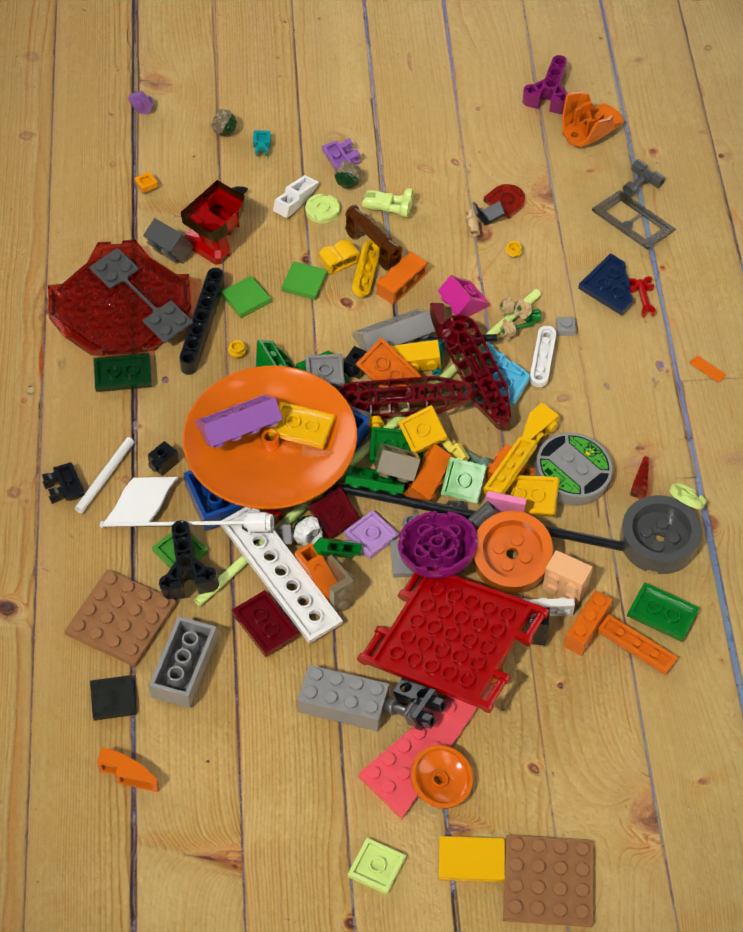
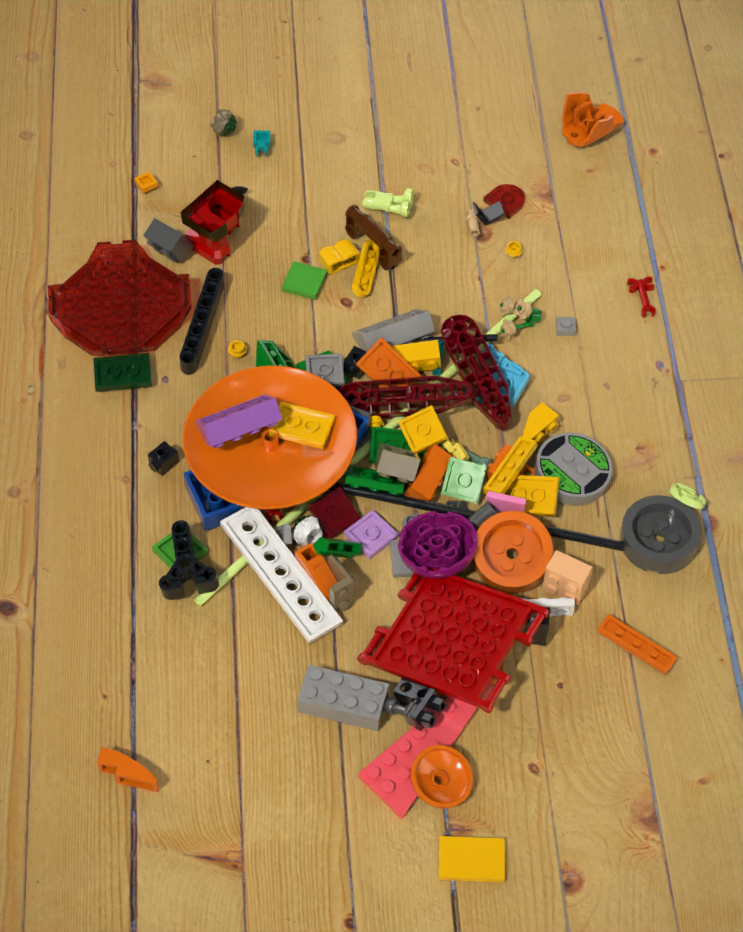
(68, 481): black plate -> none
(104, 475): white piece -> none
(112, 697): pearl dark grey tile -> none
(120, 618): medium nougat plate -> none
(141, 102): medium lavender plate -> none
(145, 496): white flag -> none
(164, 321): dark grey hinge -> none
(183, 662): light grey brick -> none
(246, 297): bright green tile -> none
(265, 623): dark red plate -> none
(295, 196): white slope -> none
(322, 208): yellowish green tile -> none
(337, 152): medium lavender plate -> none
(348, 175): piece -> none
(376, 866): yellowish green tile -> none
(401, 278): orange brick -> none
(437, 317): dark red slope -> none
(462, 296): dark pink slope -> none
(542, 356): white plate -> none
(548, 88): magenta beam -> none
(548, 881): medium nougat plate -> none
(587, 622): orange brick -> none
(609, 284): dark blue plate -> none
(626, 226): clear smoke door -> none
(640, 483): clear red slope -> none
(644, 177): dark grey bar -> none
(663, 612): green plate -> none
(707, 368): orange sticker -> none

